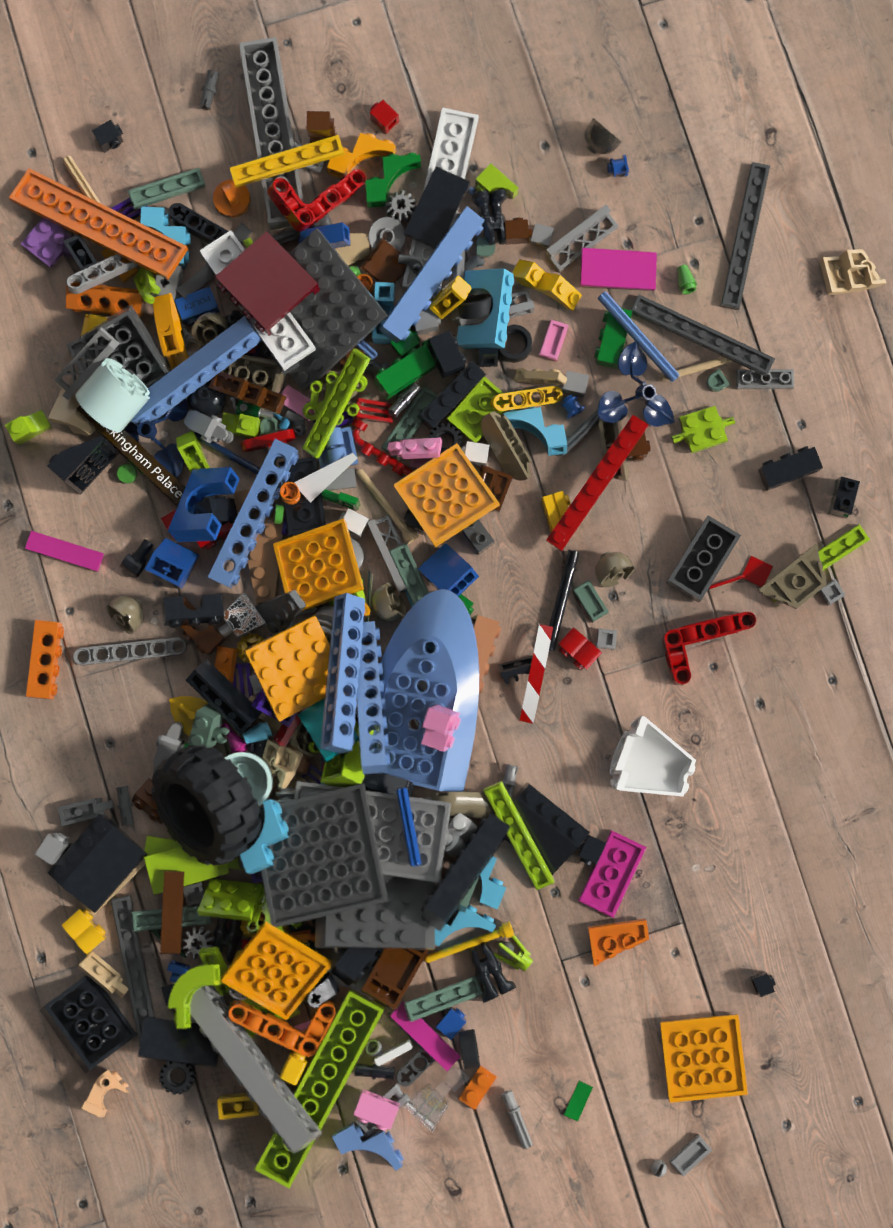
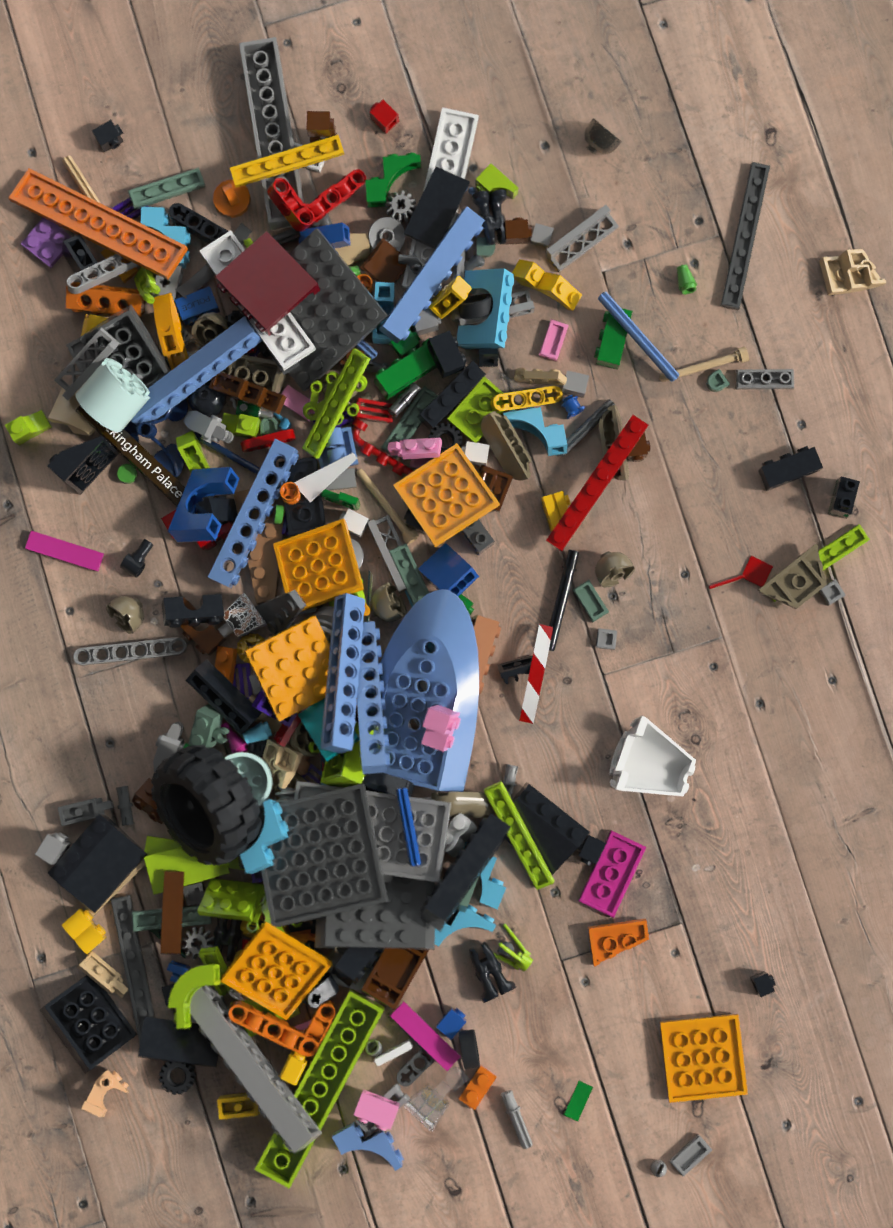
(36, 669): orange brick -> none
(172, 563): blue slope -> none
(184, 710): yellow shield -> none
(208, 90): dark grey pin -> none
(298, 422): dark grey arm -> none
(366, 147): light orange arch -> none
(374, 1071): black pin -> none
(442, 999): sand green tile -> none
(504, 931): yellow piece -> none
(528, 340): black tyre -> none
(580, 649): red brick -> none
(612, 407): dark blue plant -> none
(618, 166): blue brick -> none
(618, 269): dark pink tile -> none
(693, 633): red beam -> none
(702, 335): dark grey tile -> none
(703, 429): lime plate -> none
(703, 559): dark grey brick -> none

